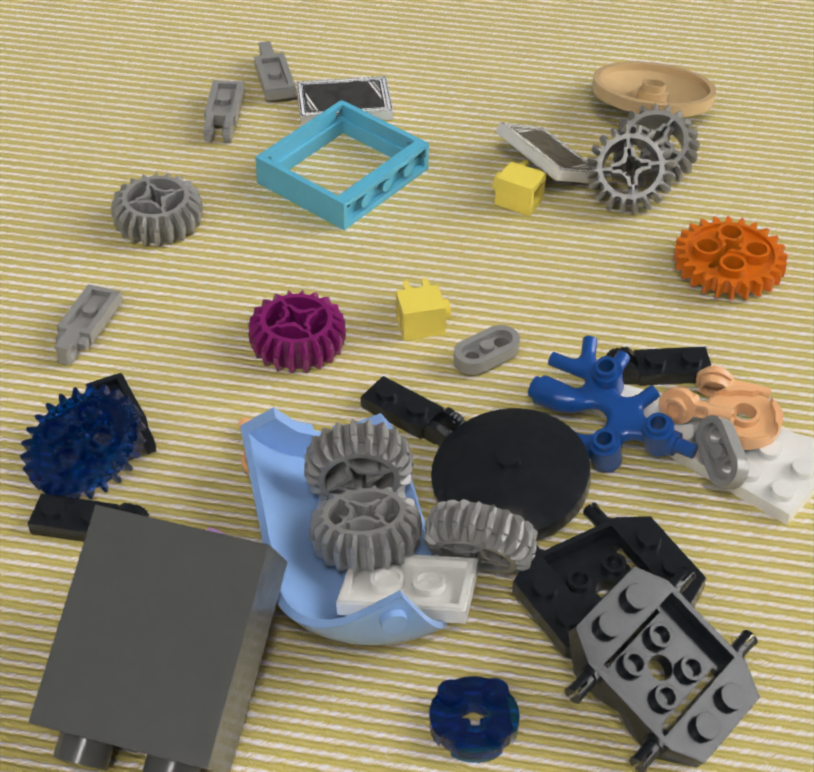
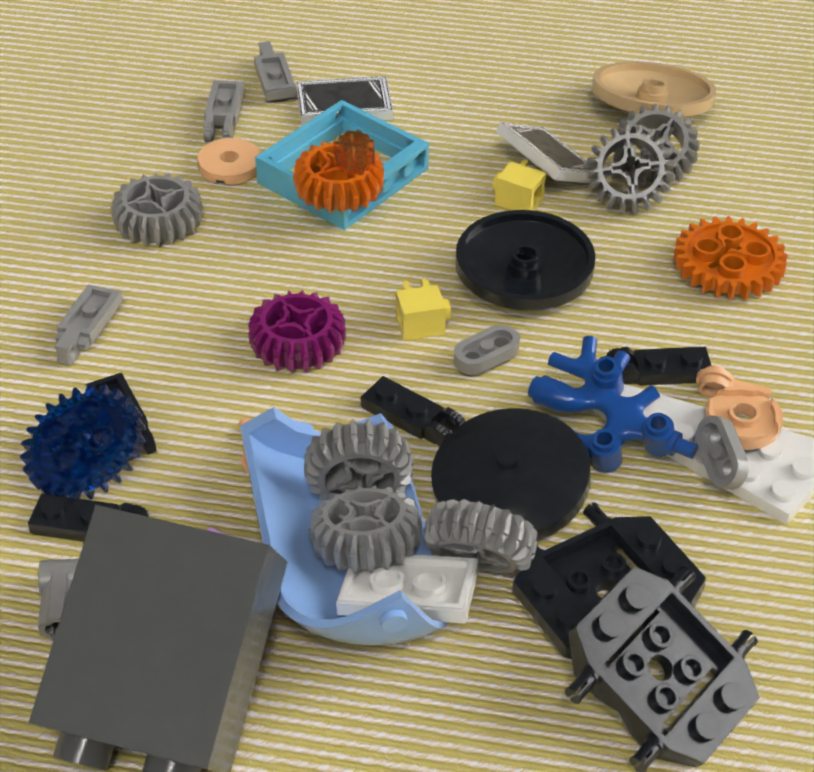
(54, 585): none -> light grey piece
(214, 156): none -> light nougat tile
(327, 187): none -> orange gear
(354, 152): none -> clear orange gear
(474, 695): clear blue plate -> none
(525, 260): none -> black dish
(683, 404): light nougat plate -> none

